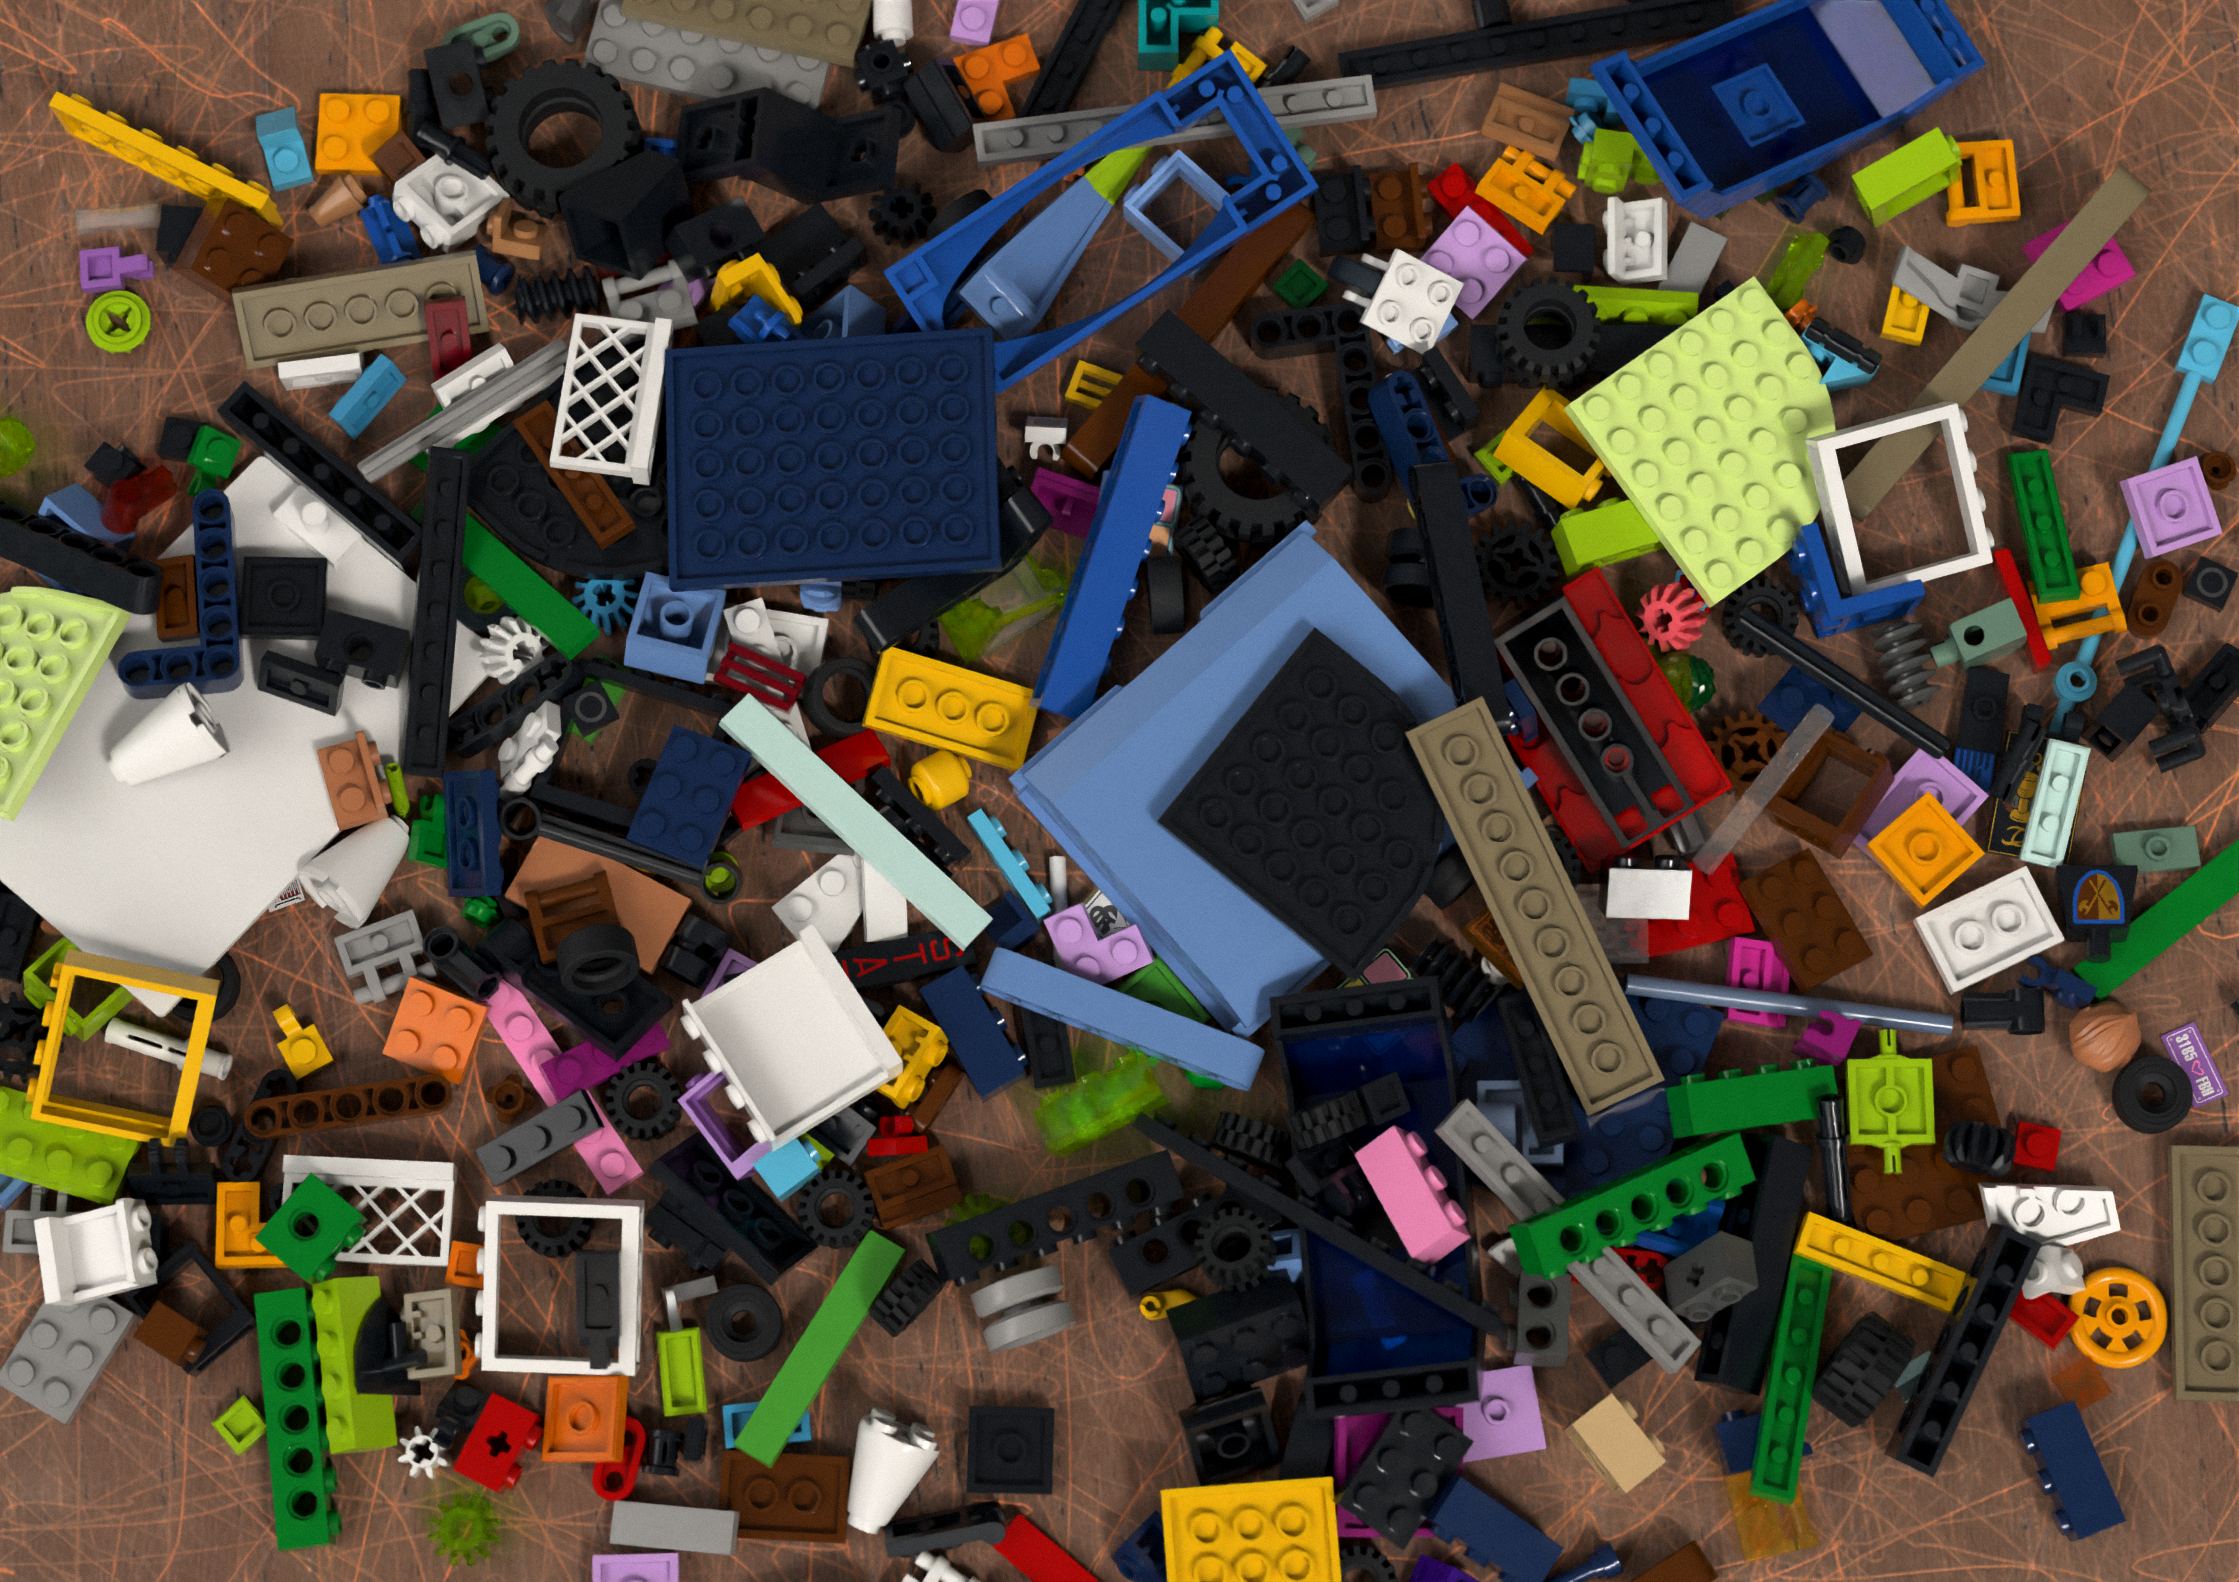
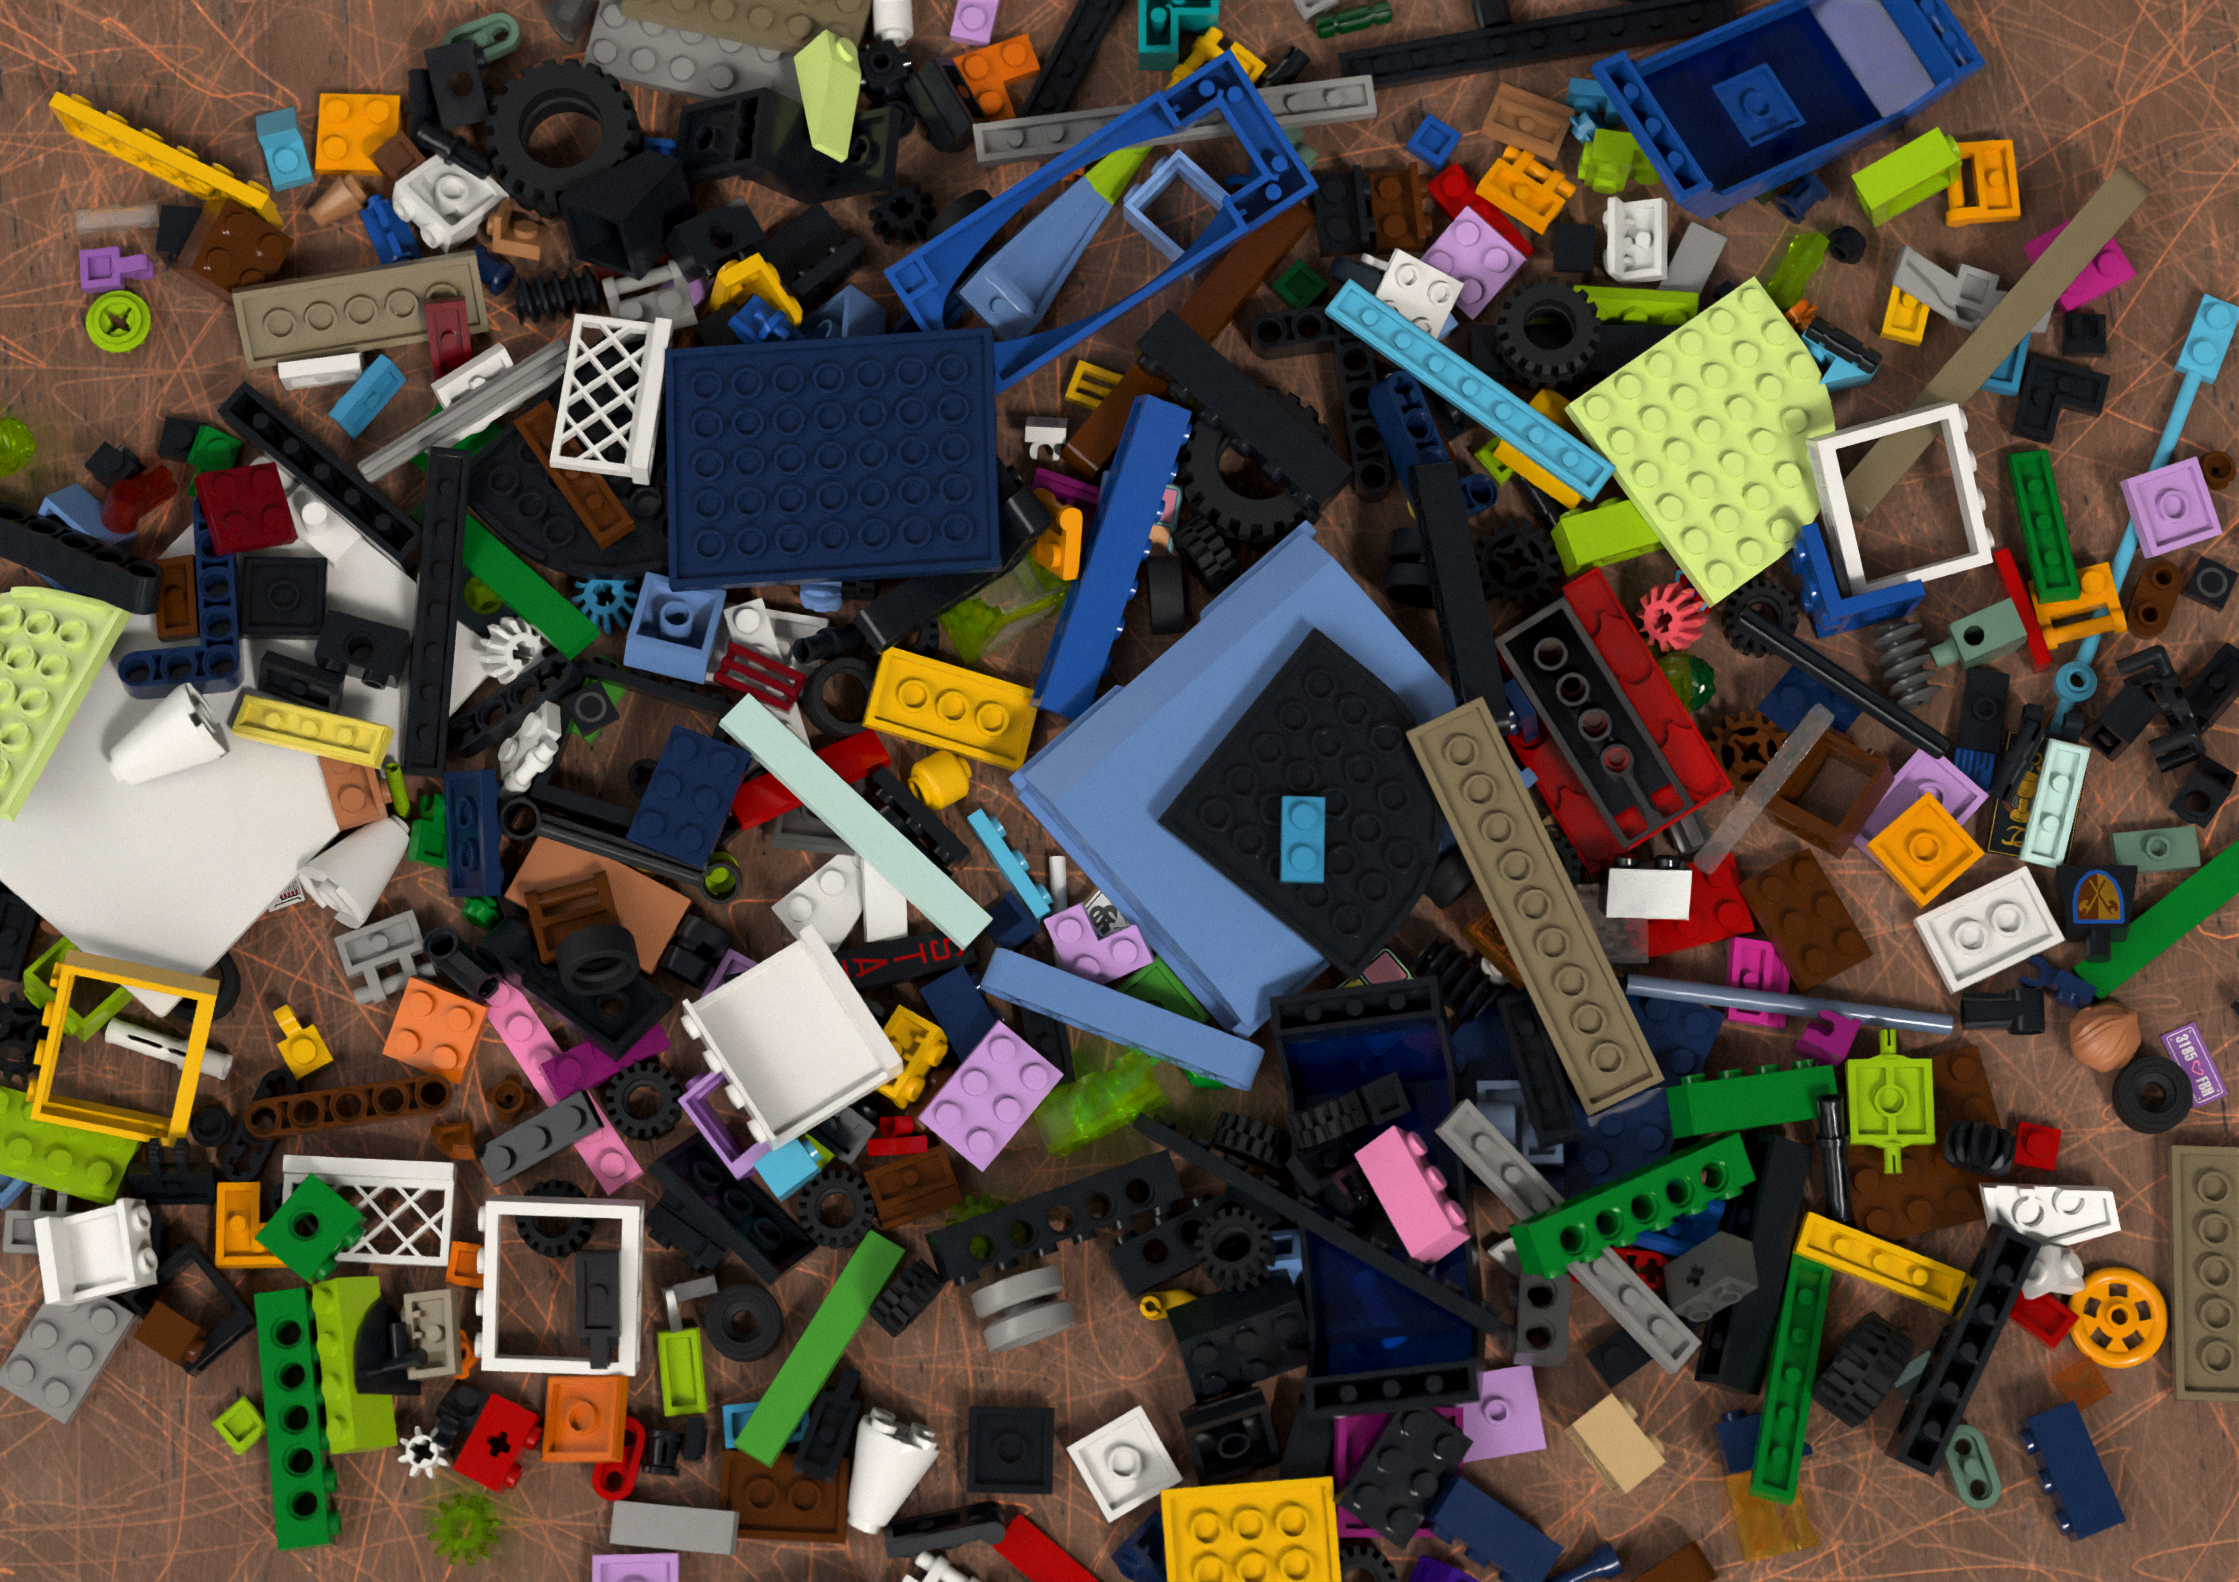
(245, 508): none -> dark red plate
(312, 731): none -> light yellow tile
(456, 1139): none -> dark orange tile
(828, 643): none -> black pin
(829, 91): none -> yellowish green slope
(830, 1429): none -> black hinge
(990, 1095): none -> lavender plate
(1061, 543): none -> light orange plate
(1124, 1464): none -> white plate
(1302, 839): none -> dark azure plate
(1353, 19): none -> dark green axle
(1433, 142): none -> blue plate
(1470, 390): none -> medium azure tile
(1973, 1466): none -> sand green plate
(2207, 777): none -> black brick

